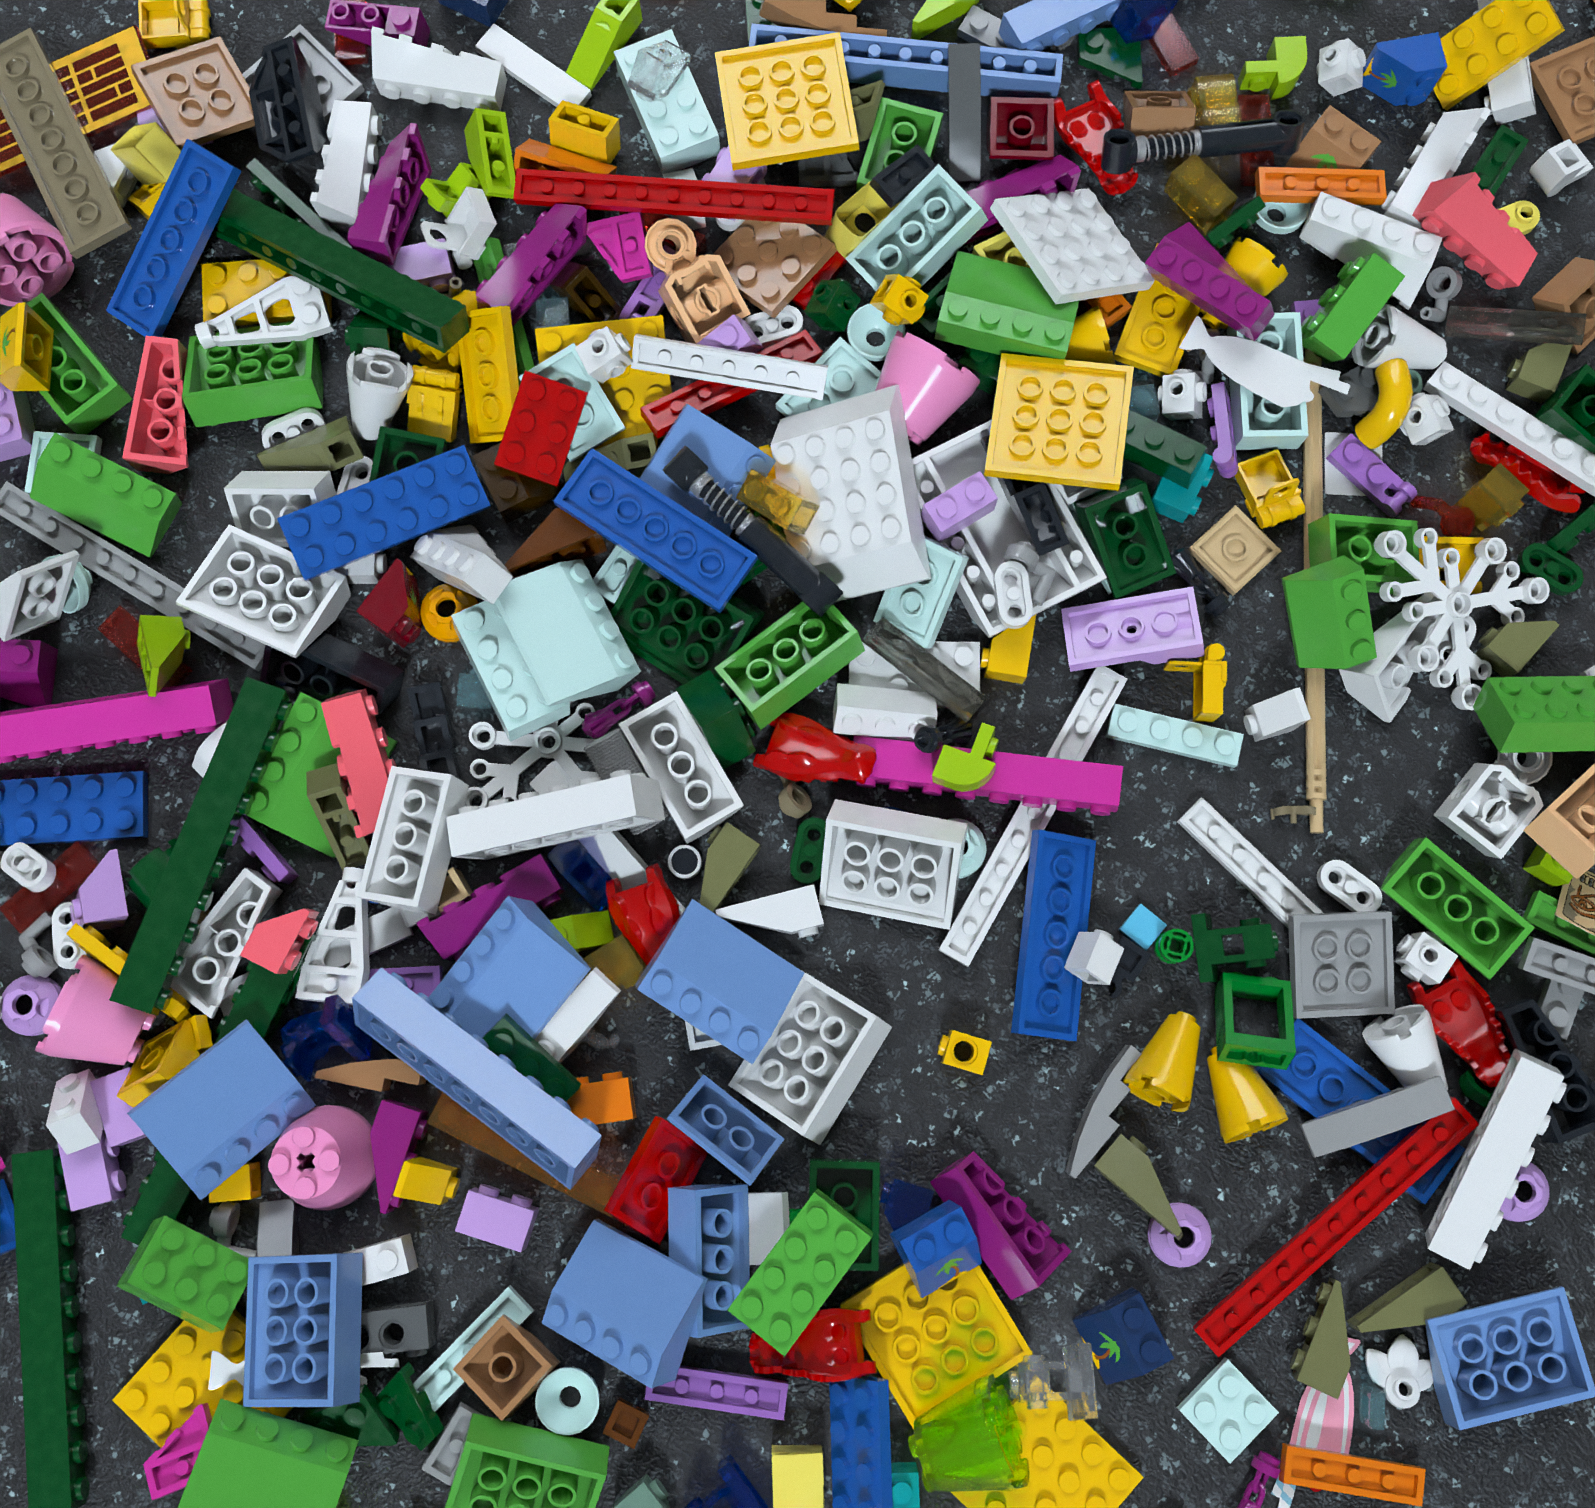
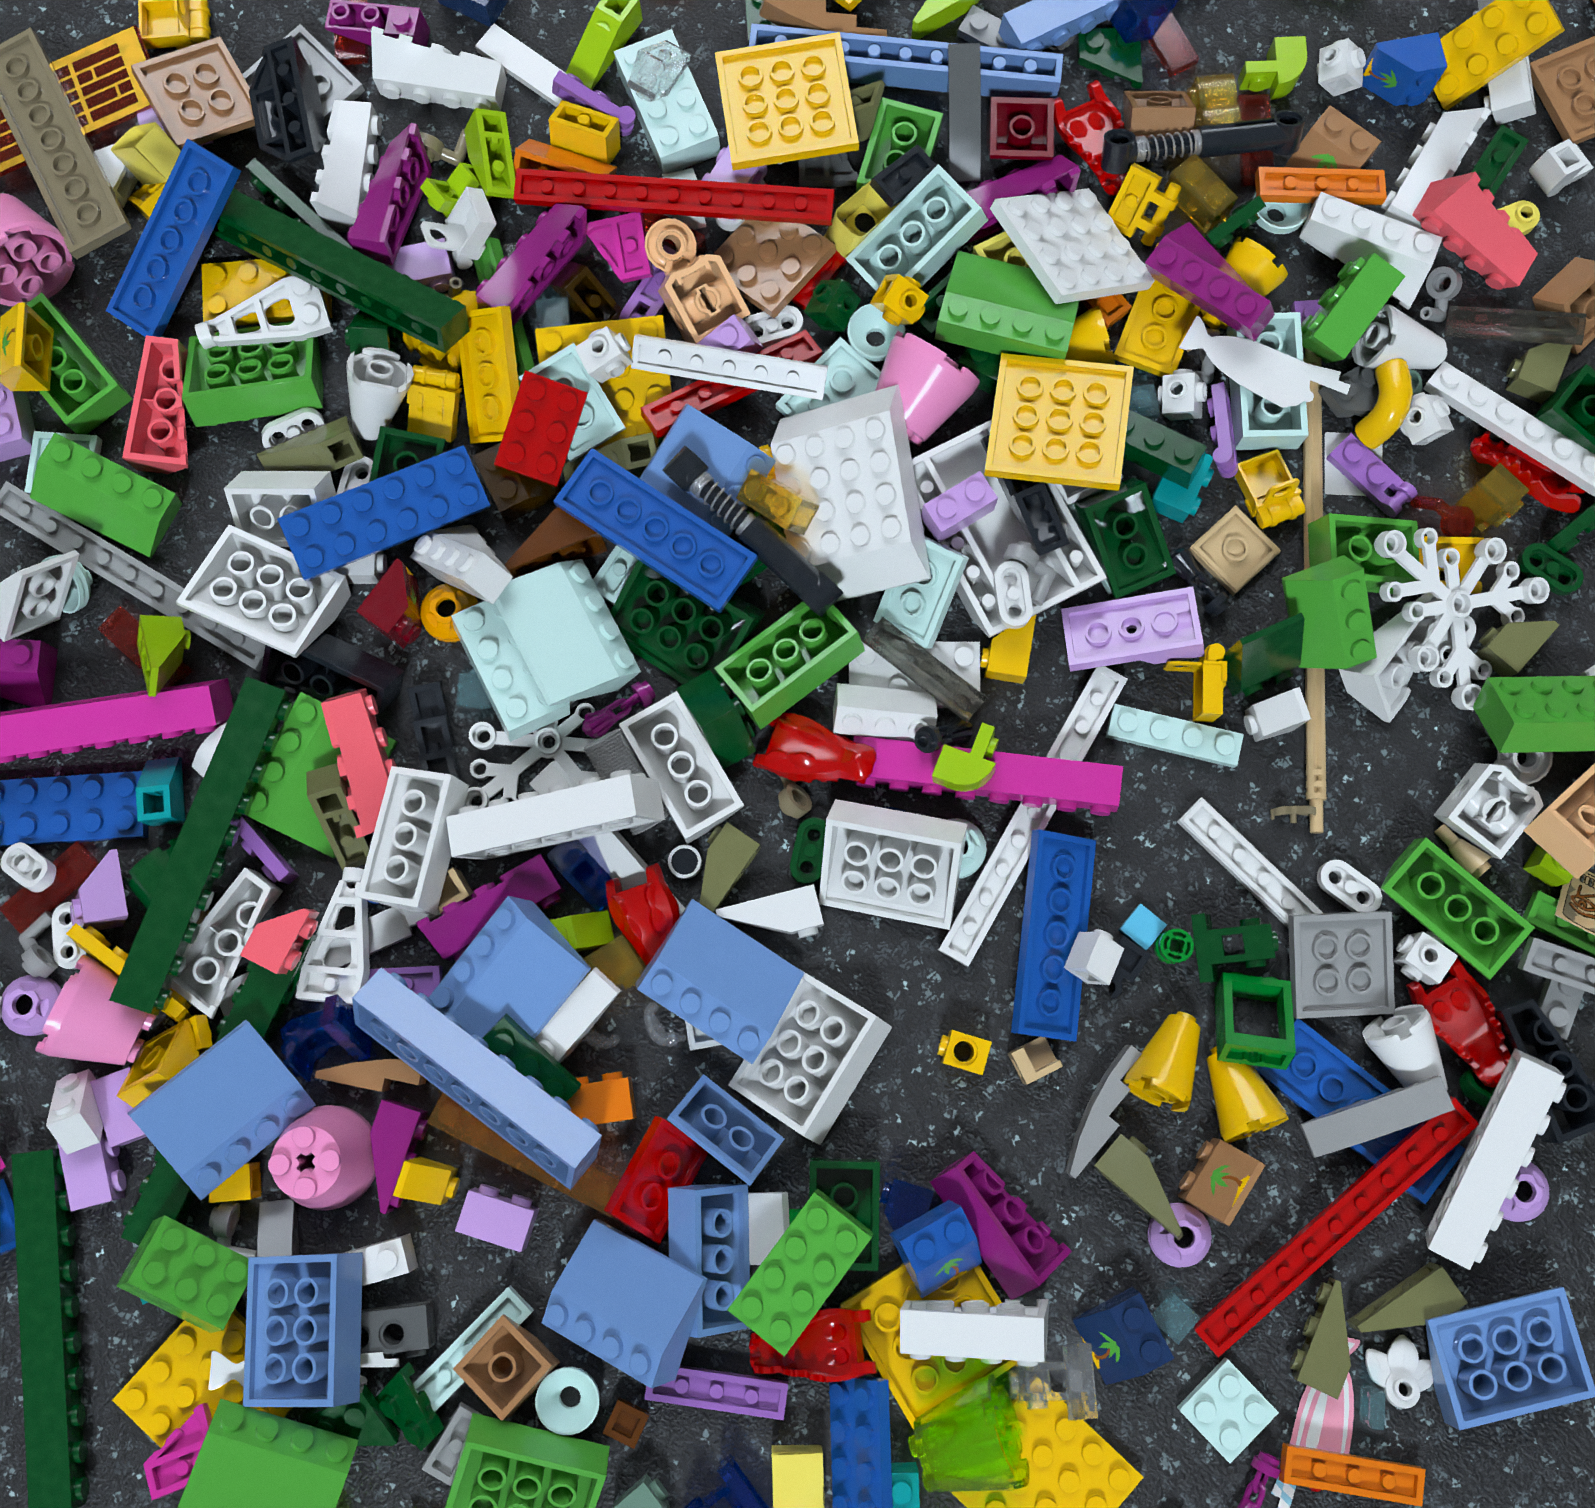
(161, 792): none -> teal slope
(436, 150): none -> dark tan plate
(572, 90): none -> medium lavender plate
(656, 1030): none -> clear piece
(975, 1331): none -> white wedge
(1034, 1060): none -> tan panel
(1133, 199): none -> yellow plate
(1175, 1318): none -> clear light blue tile
(1220, 1180): none -> medium nougat slope
(1265, 656): none -> dark green slope
(1464, 853): none -> tan cone

